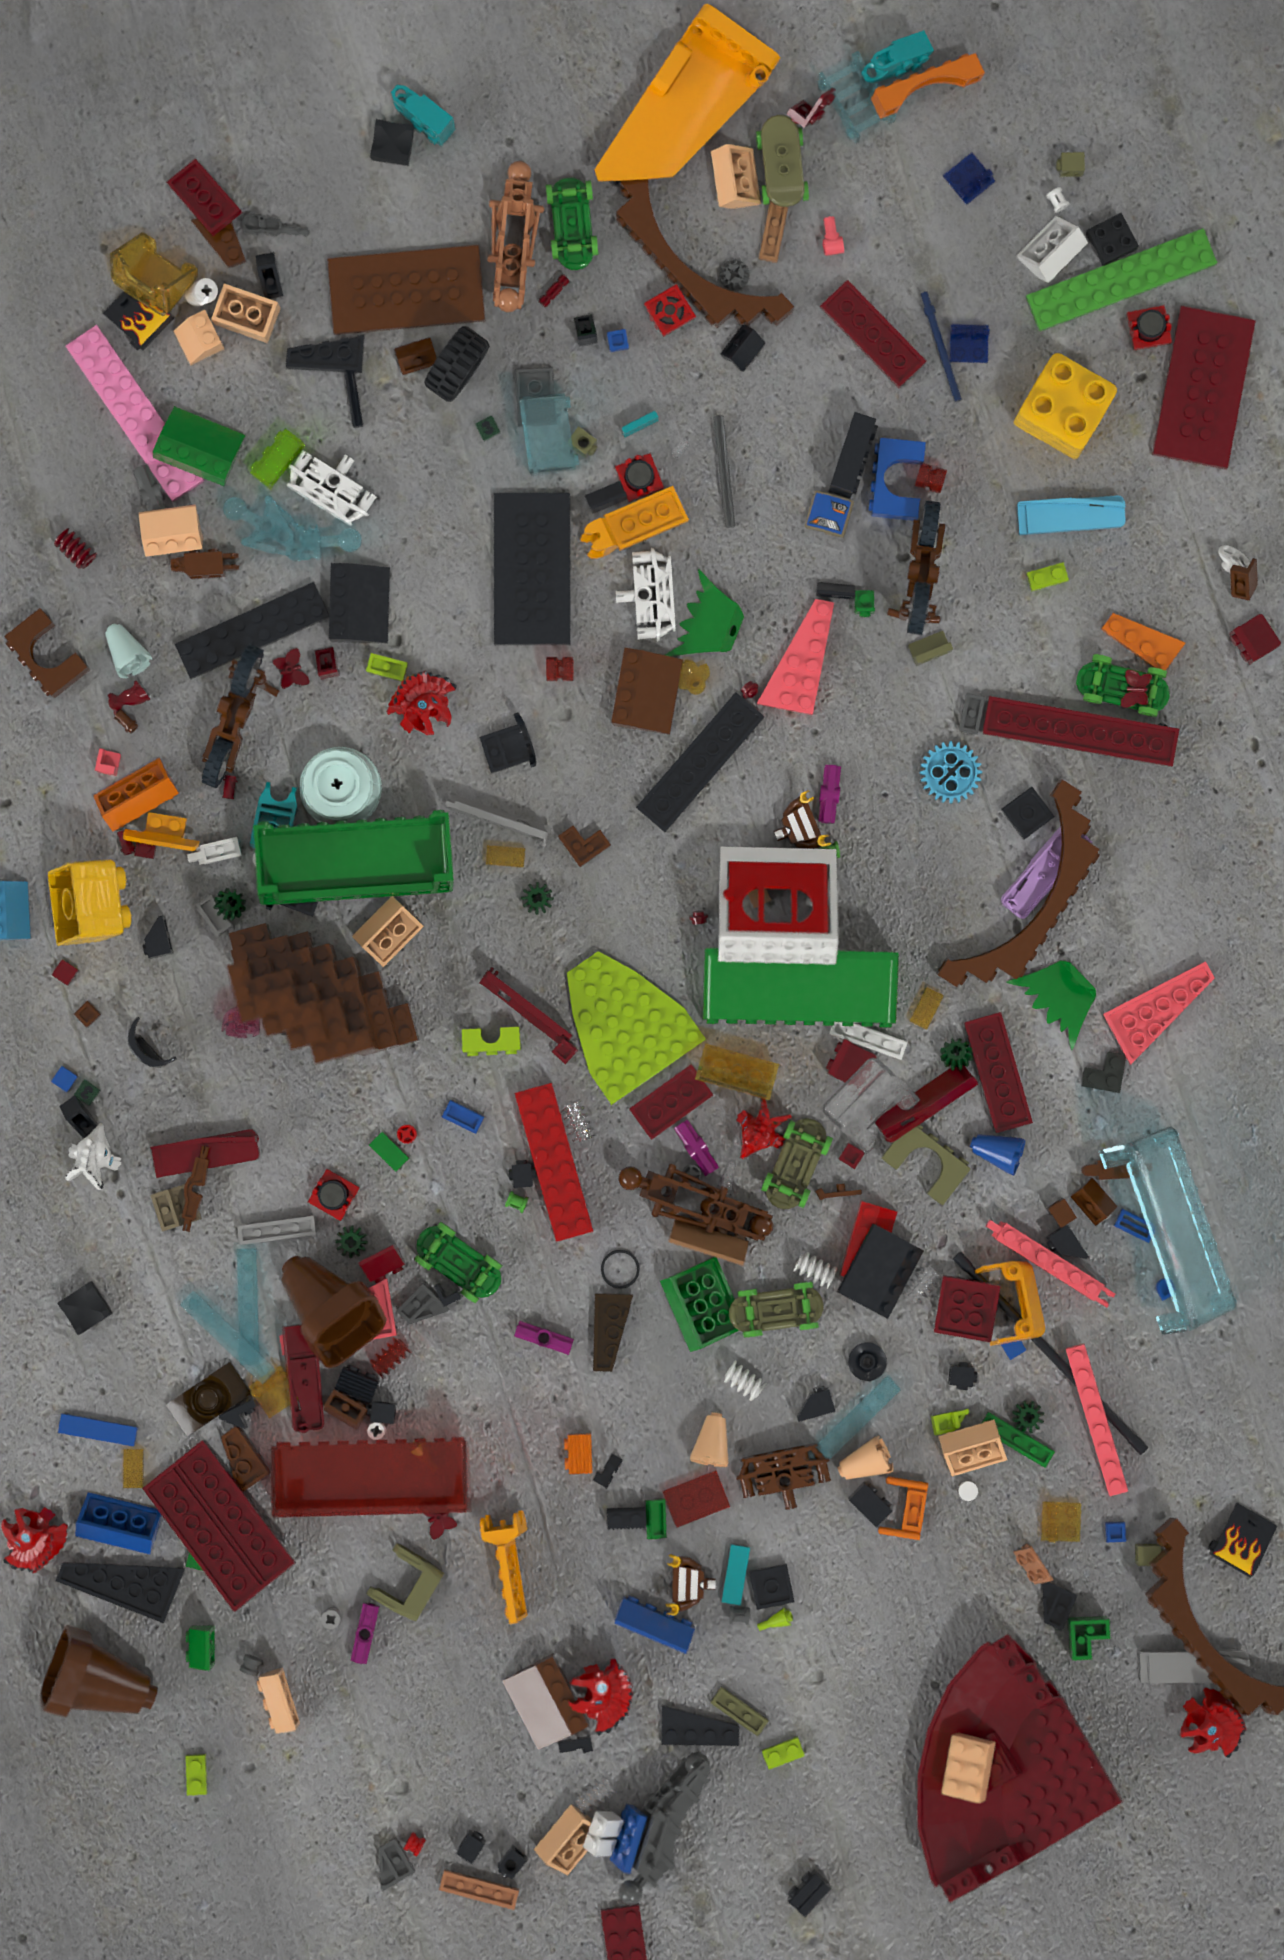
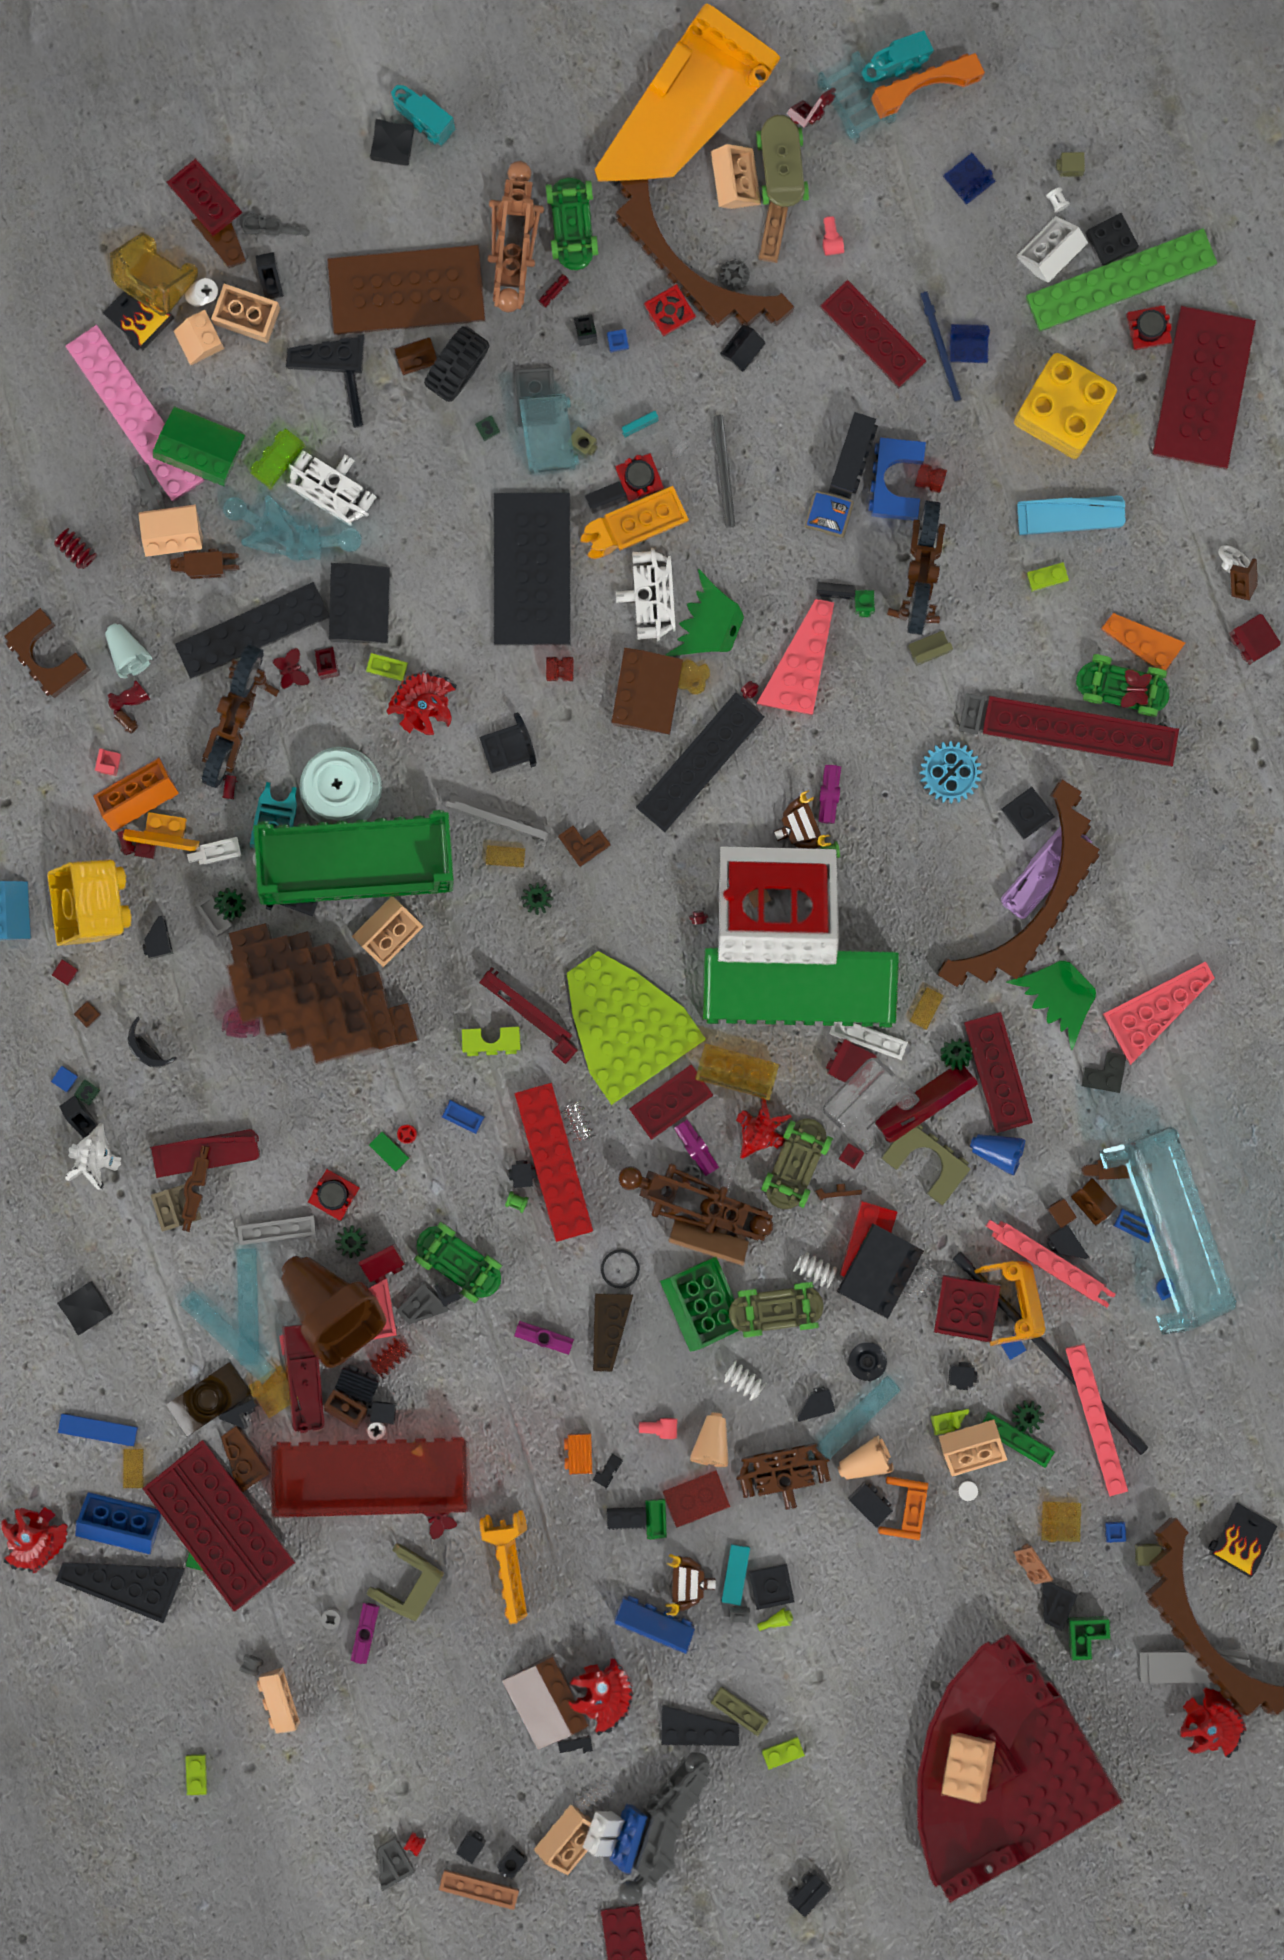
(92, 1679): reddish brown cone -> none
(201, 1647): green slope -> none
(664, 1428): none -> coral pin

